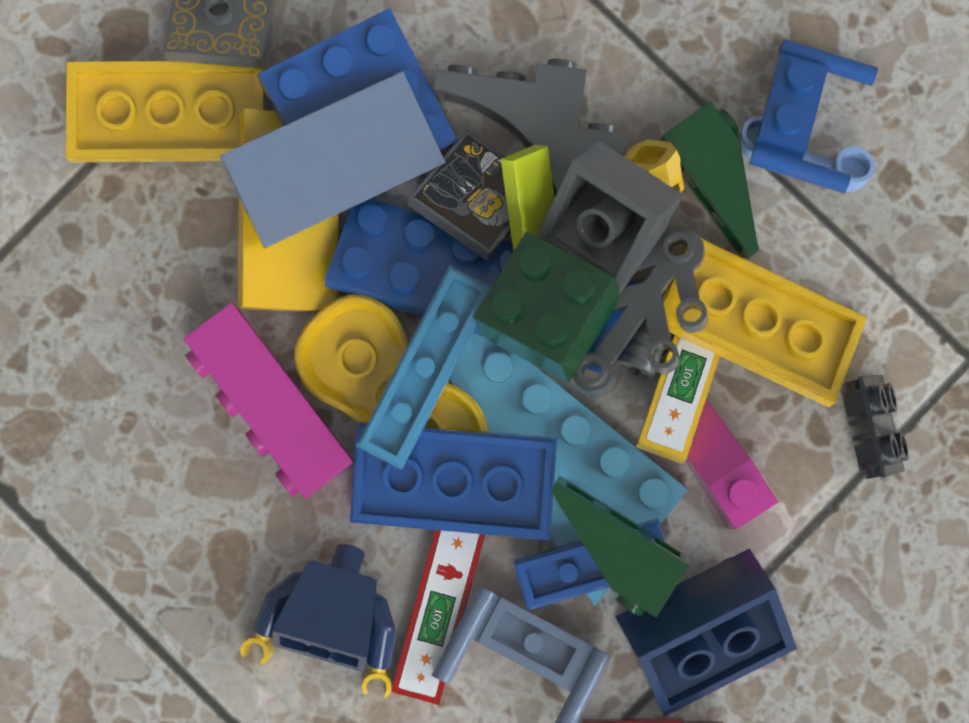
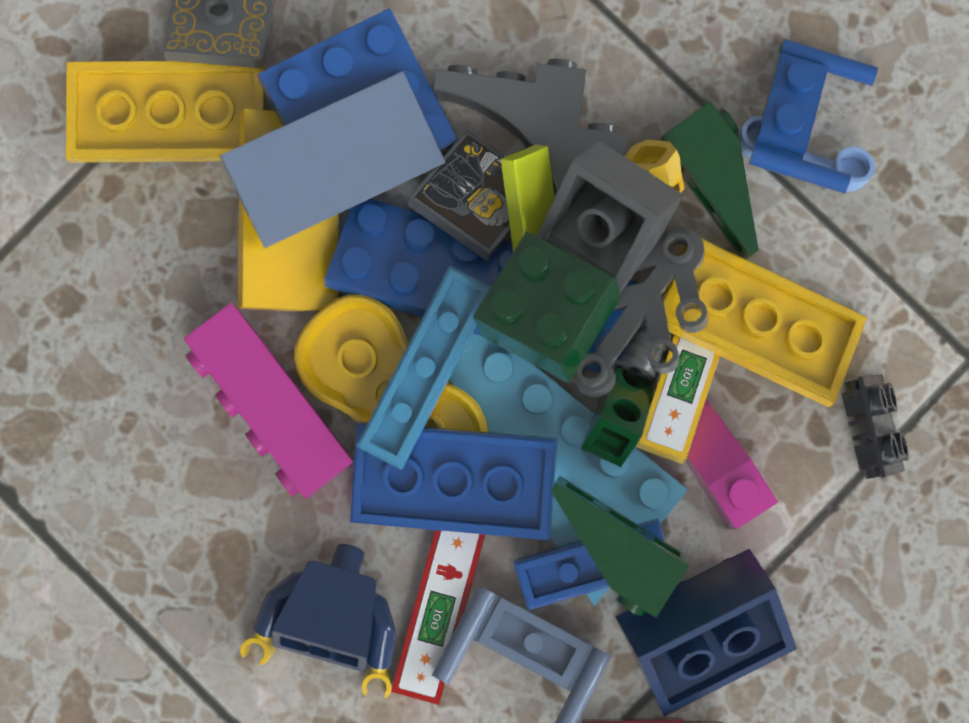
(619, 418): none -> dark green leg

